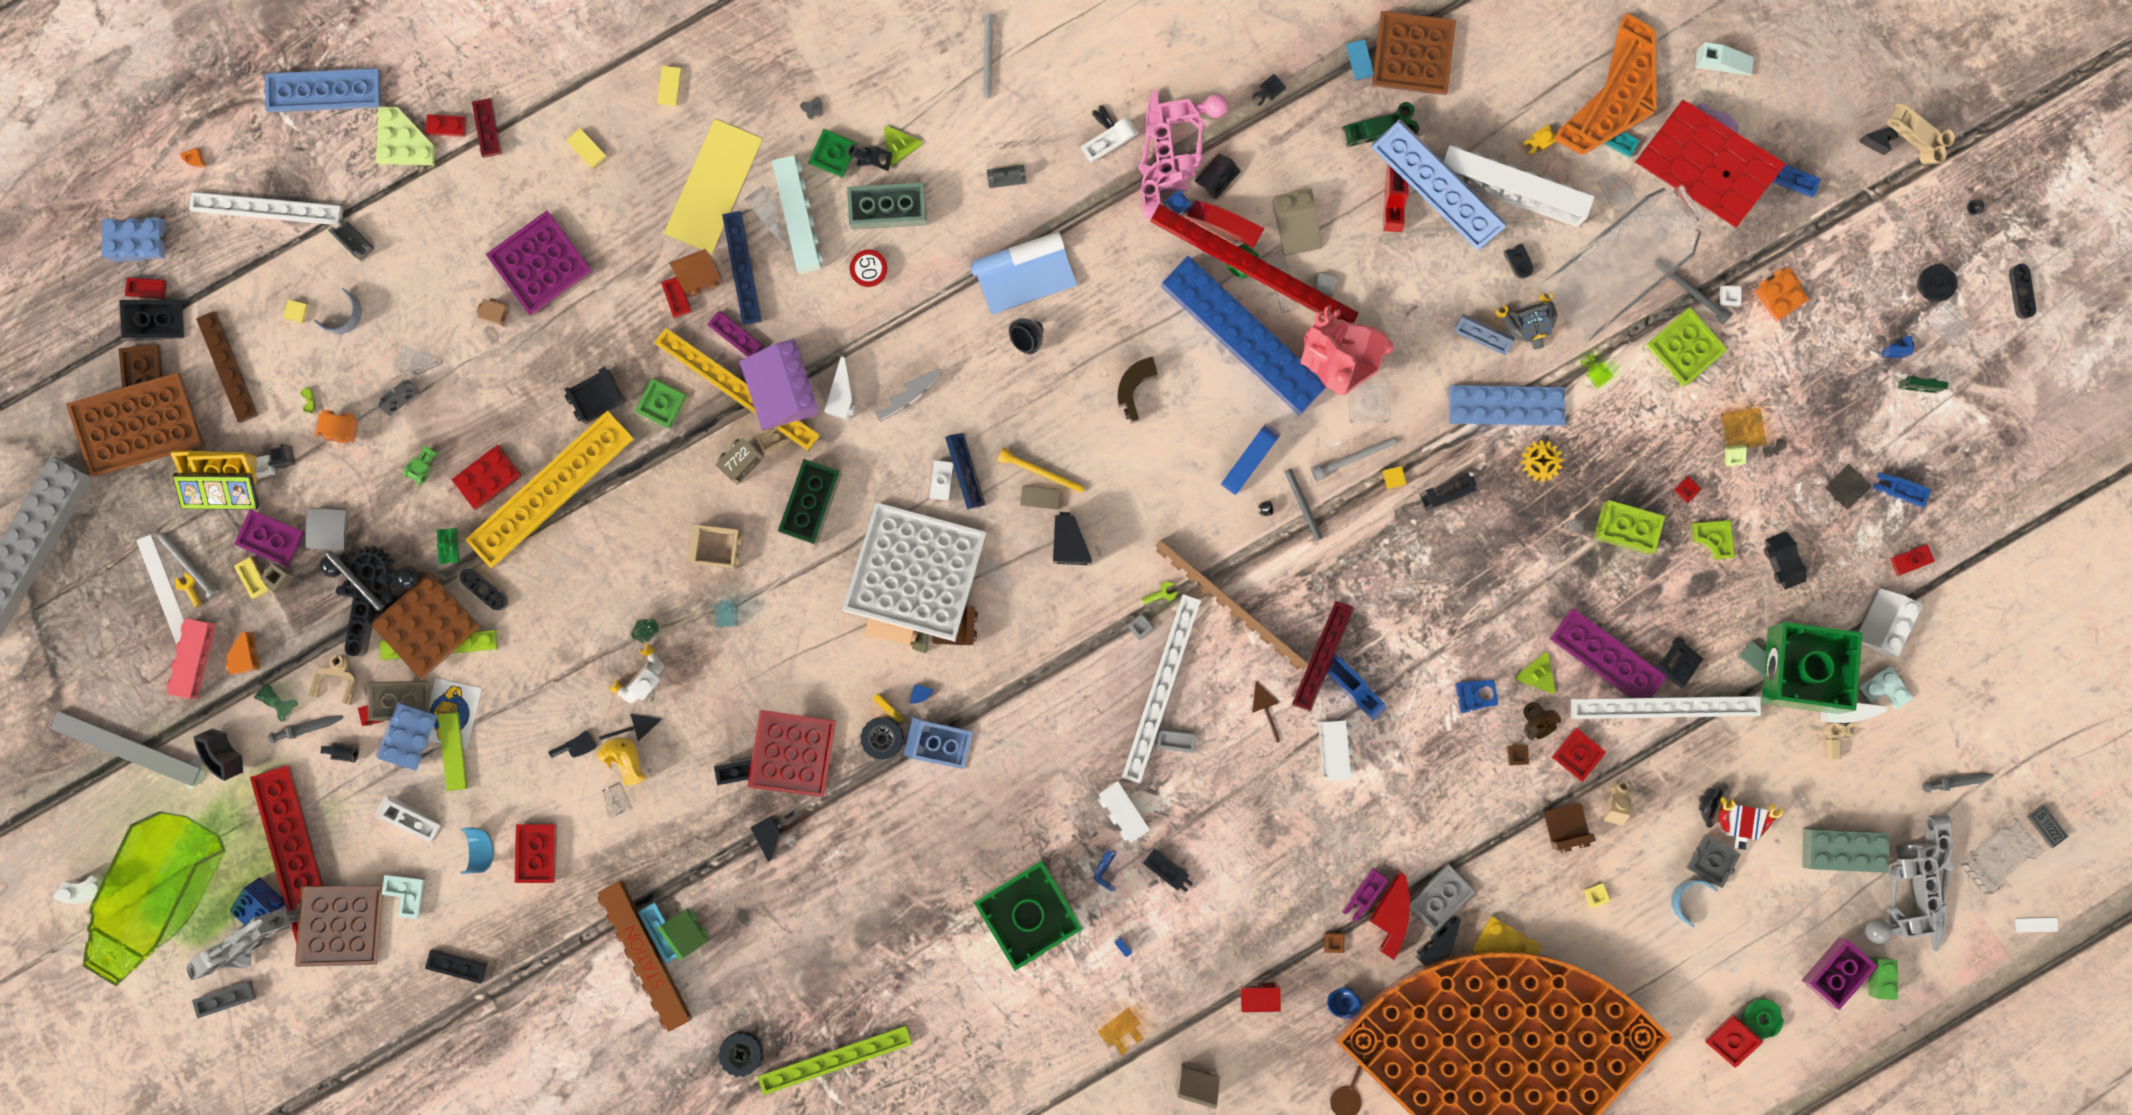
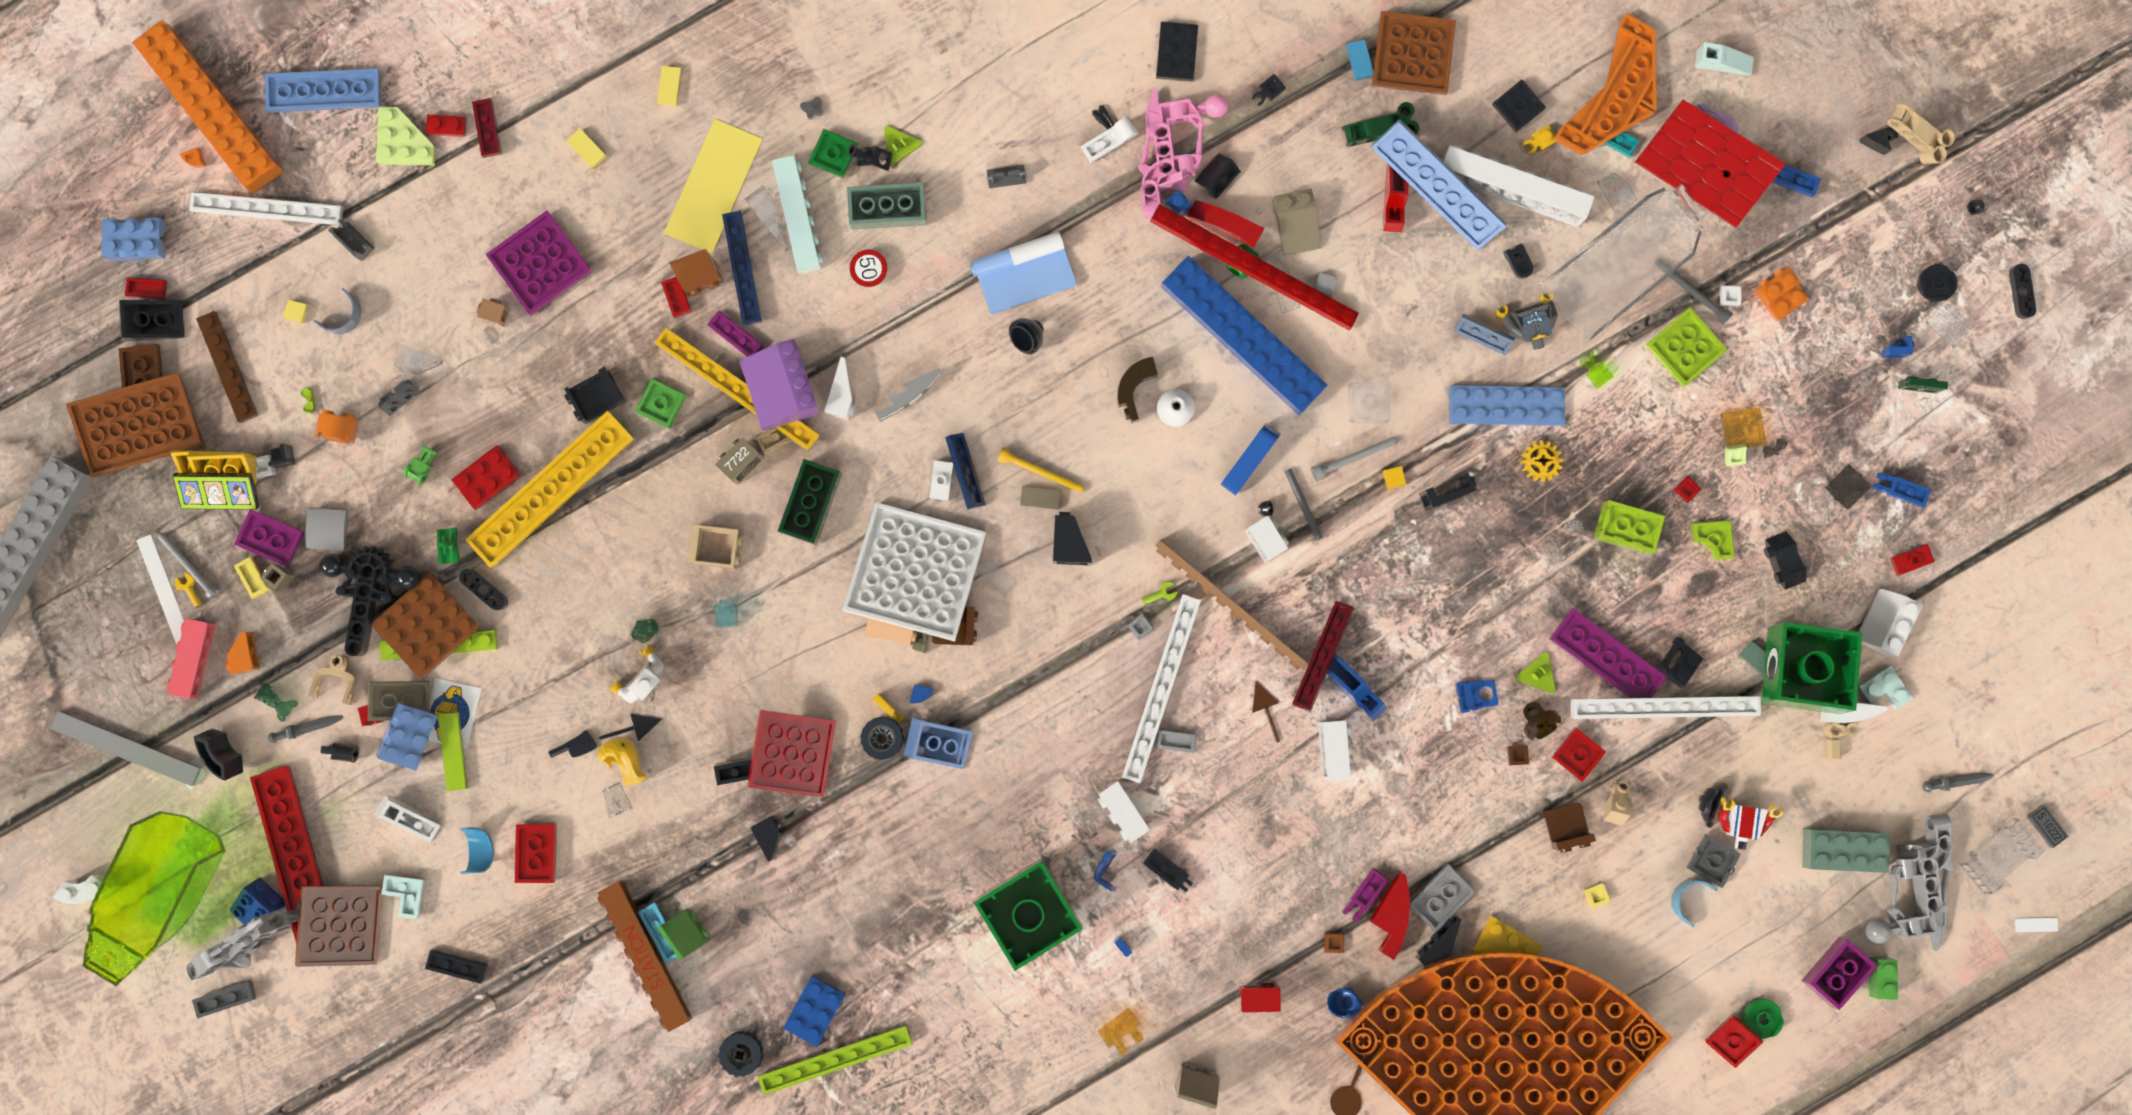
(208, 106): none -> orange brick
(354, 580): dark grey piece -> none
(814, 1011): none -> blue plate
(988, 19): light grey bar -> none
(1172, 416): none -> white piece
(1177, 51): none -> black plate
(1267, 539): none -> white brick
(1343, 351): coral piece -> none
(1518, 106): none -> black plate

